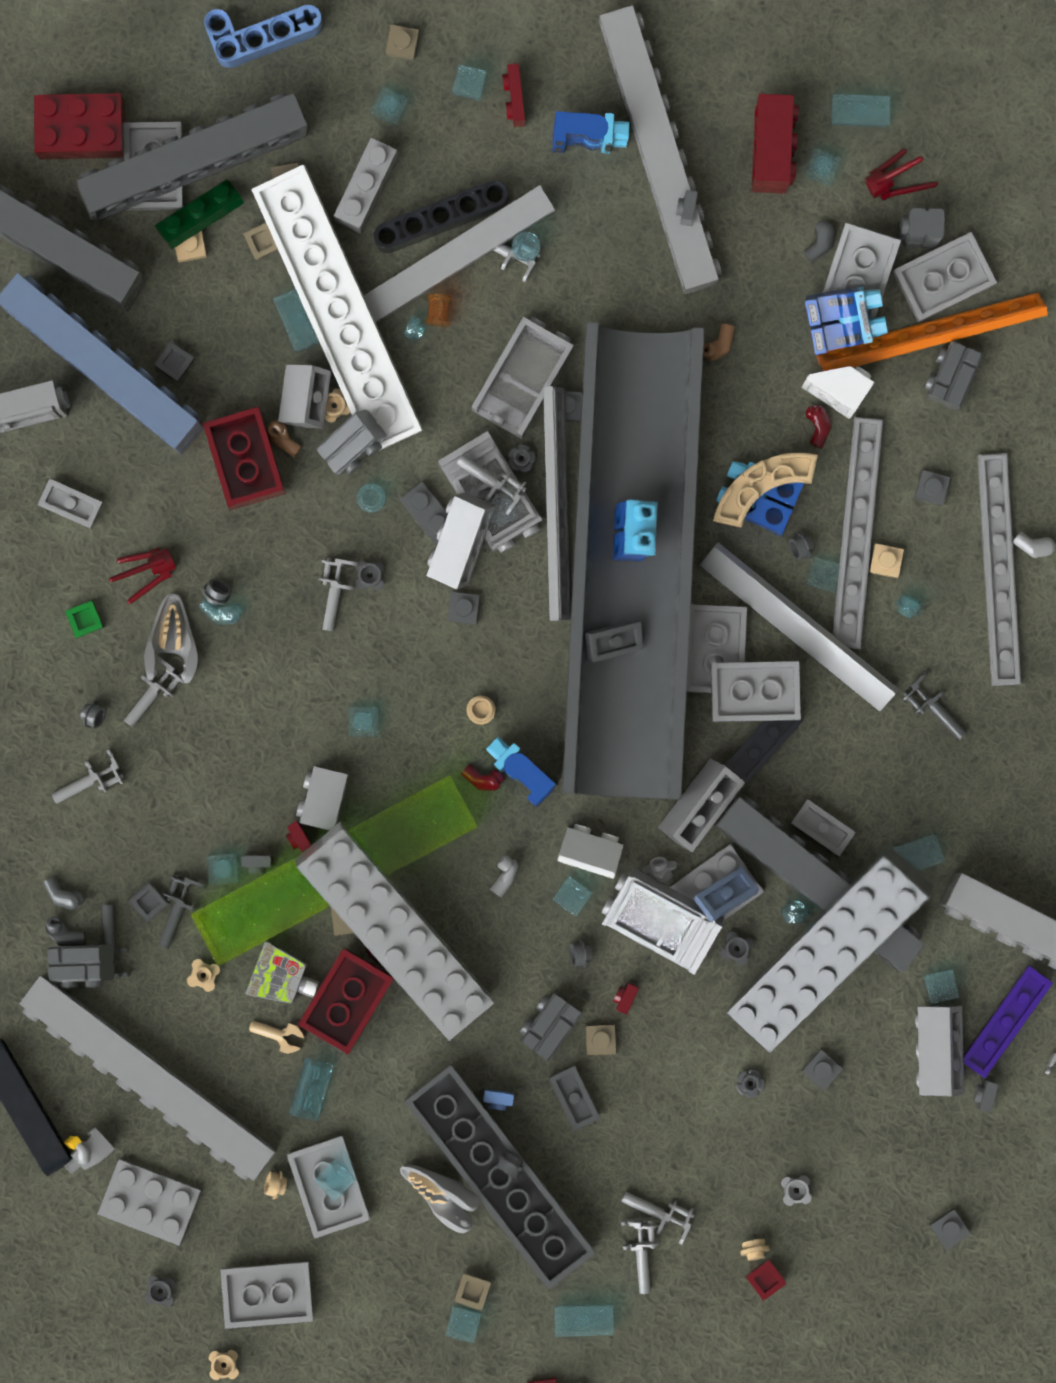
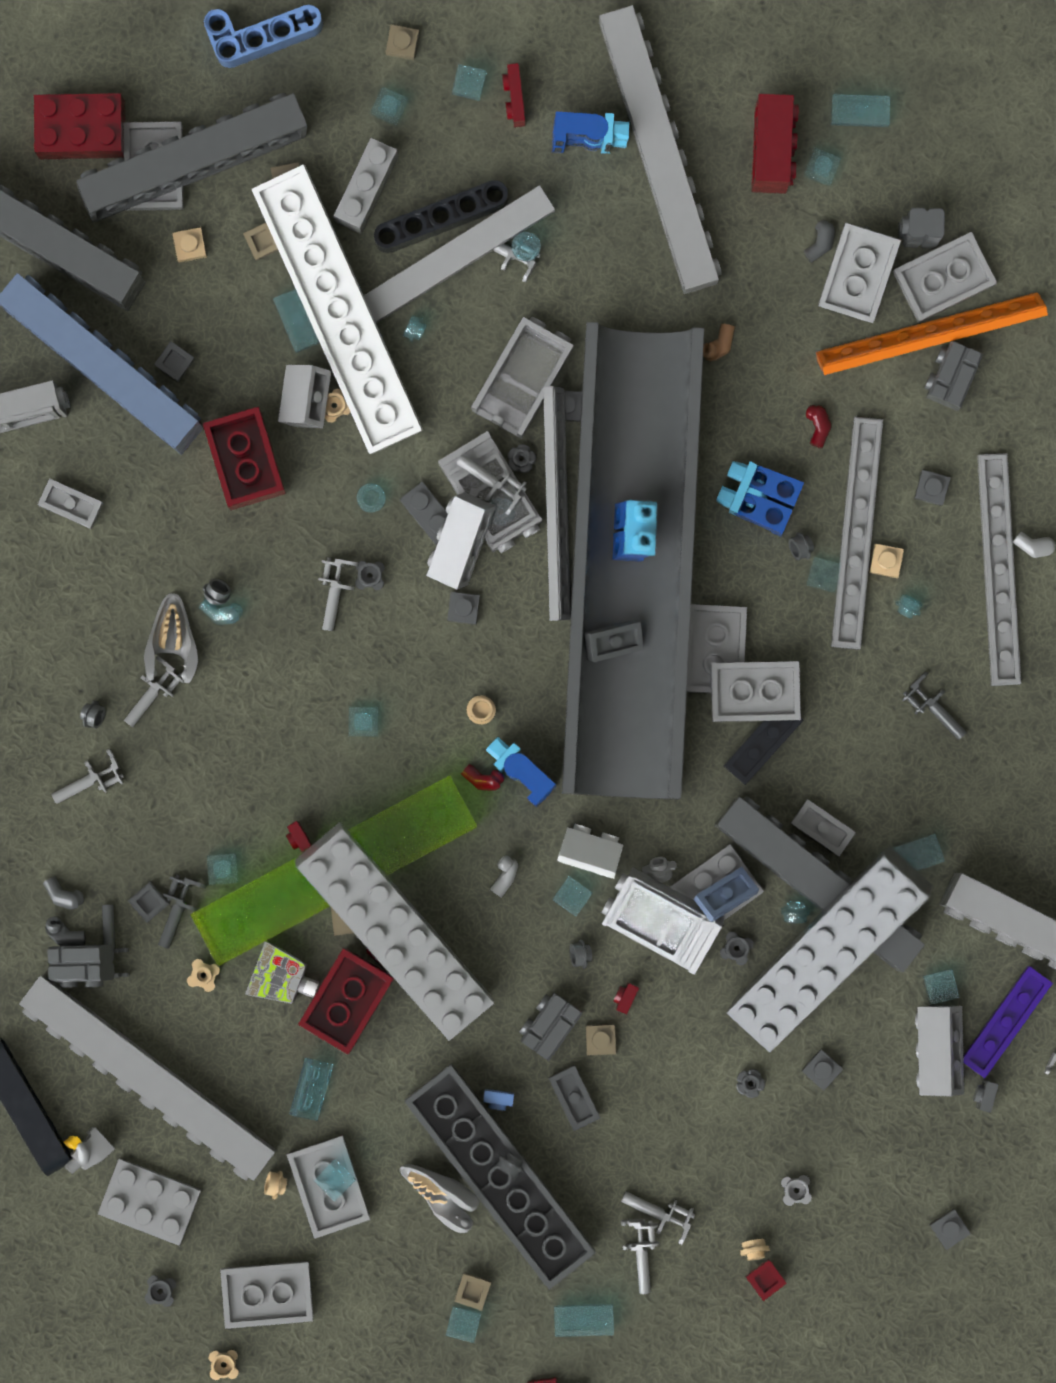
(84, 619): green tile -> none
(159, 562): dark red plant -> none
(199, 214): dark green plate -> none
(257, 864): dark grey plate -> none
(278, 1034): tan bar -> none
(280, 437): medium nougat arm -> none
(323, 798): light grey brick -> none
(352, 442): brick -> none
(438, 310): clear orange bush -> none
(686, 207): dark grey plate -> none
(701, 805): light grey brick -> none
(758, 480): tan tile -> none
(799, 627): light grey tile -> none
(840, 388): white slope -> none
(843, 318): hips -> none
(881, 181): dark red plant -> none

